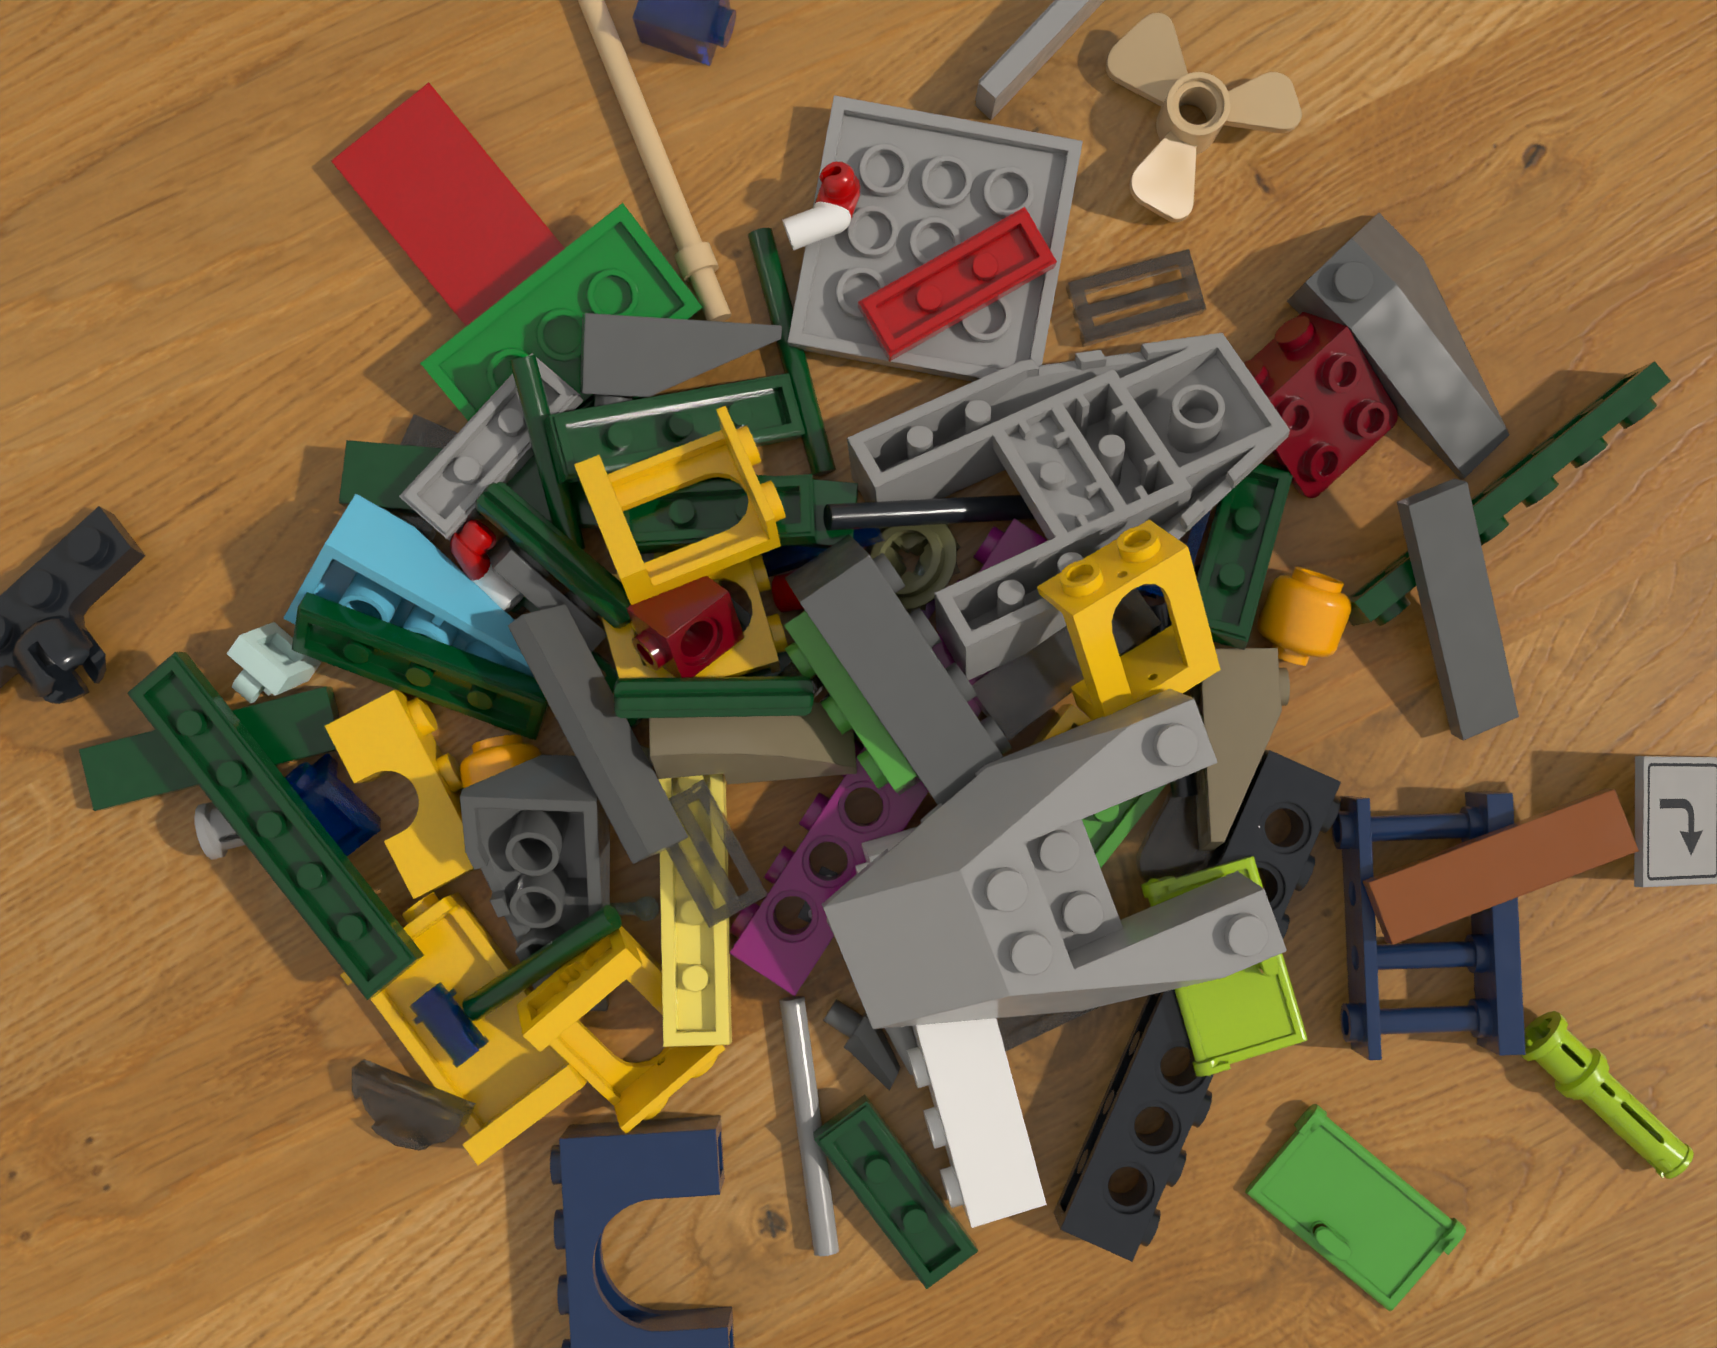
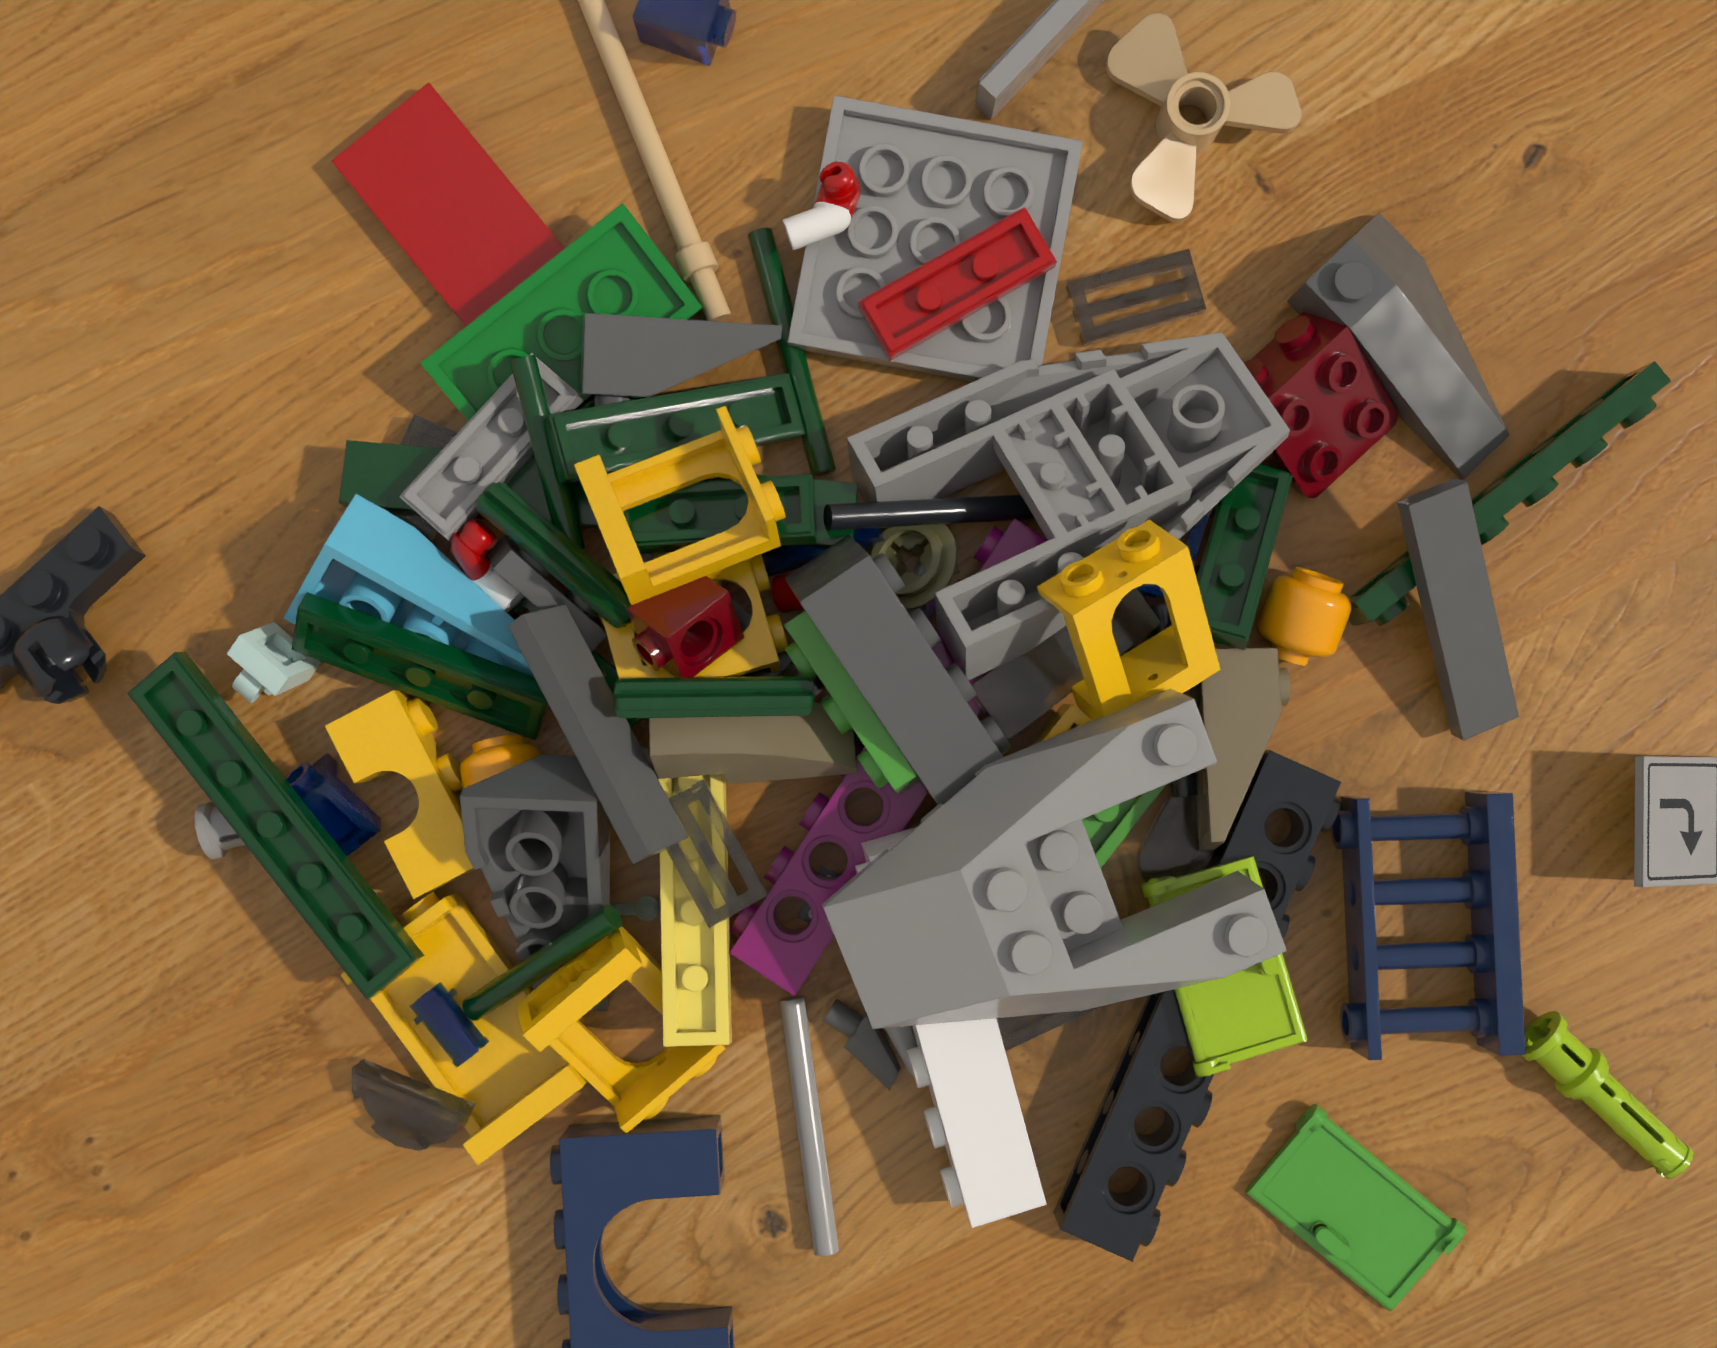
(147, 767): dark green tile -> none
(895, 1191): dark green tile -> none
(1500, 866): dark orange tile -> none

